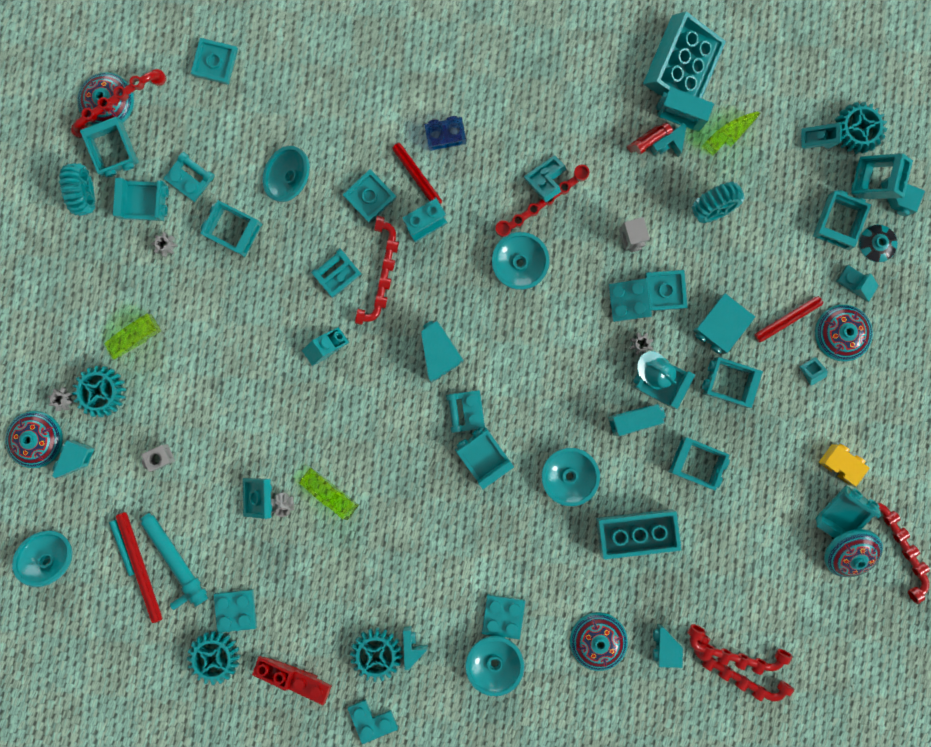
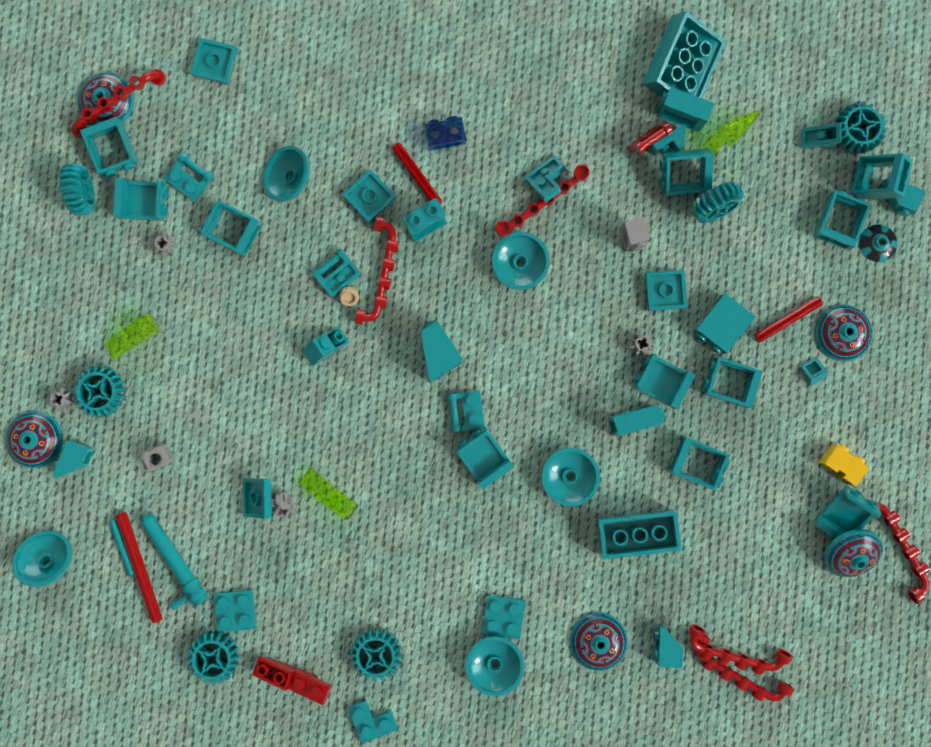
(349, 296): none -> tan tile
(411, 652): teal slope -> none
(630, 300): teal plate -> none
(656, 370): teal piece -> none
(705, 175): none -> teal window
(858, 283): teal slope -> none

